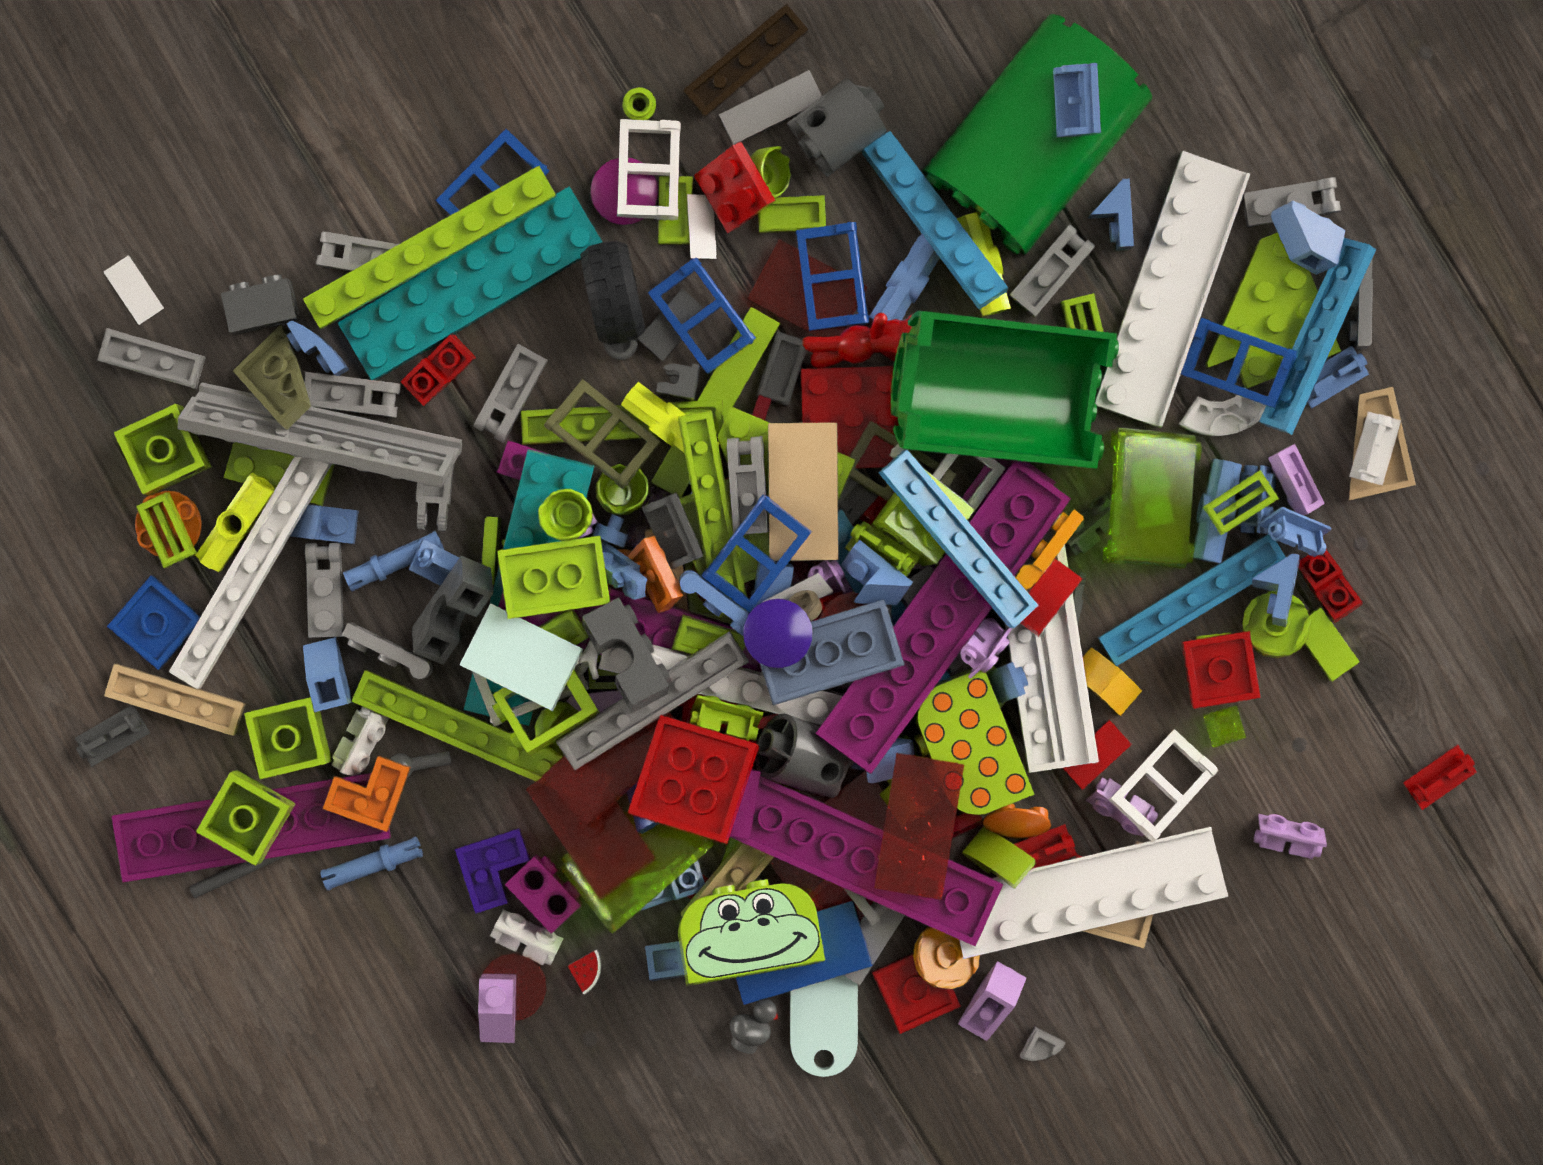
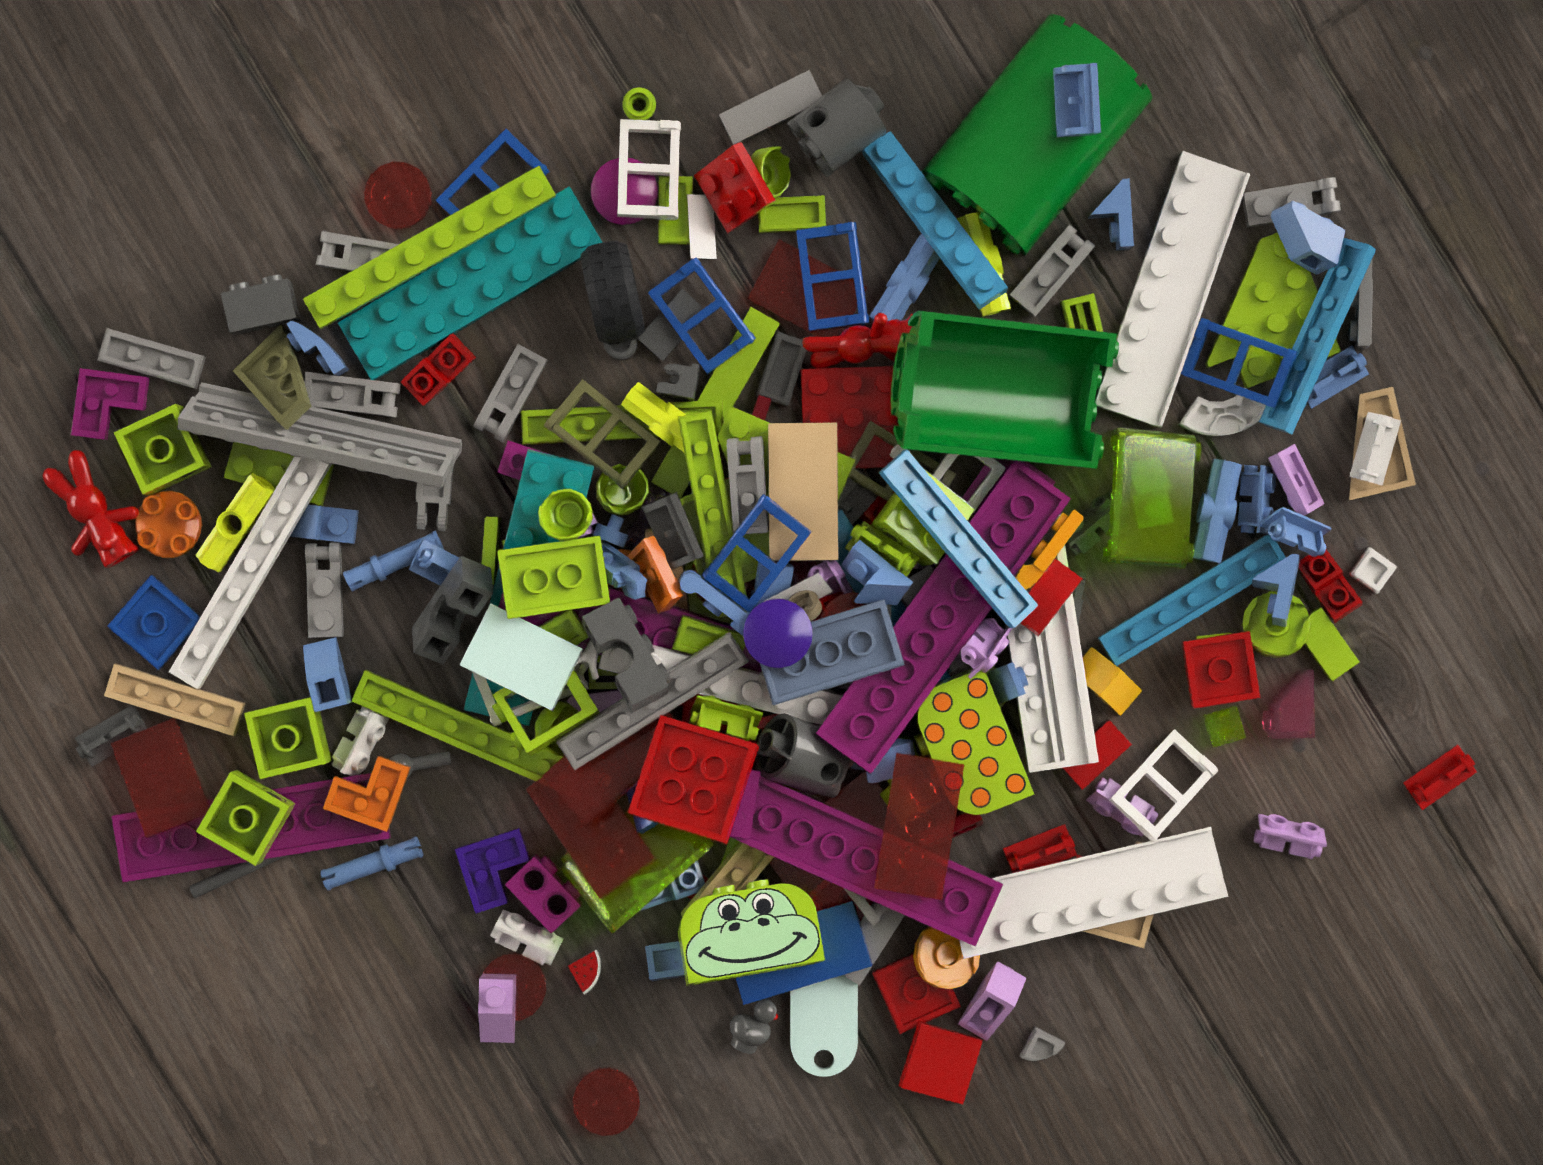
(89, 506): none -> red animal
(98, 394): none -> magenta plate
(133, 290): white sticker -> none
(161, 777): none -> clear red tile
(177, 523): lime tile -> none
(389, 651): light grey plate -> none
(398, 195): none -> clear red tile
(606, 1101): none -> clear red tile
(745, 60): dark brown plate -> none
(940, 1062): none -> red tile
(999, 857): lime slope -> none
(1018, 822): orange dish -> none
(1216, 518): lime tile -> none
(1292, 709): none -> clear pink slope
(1372, 570): none -> white tile

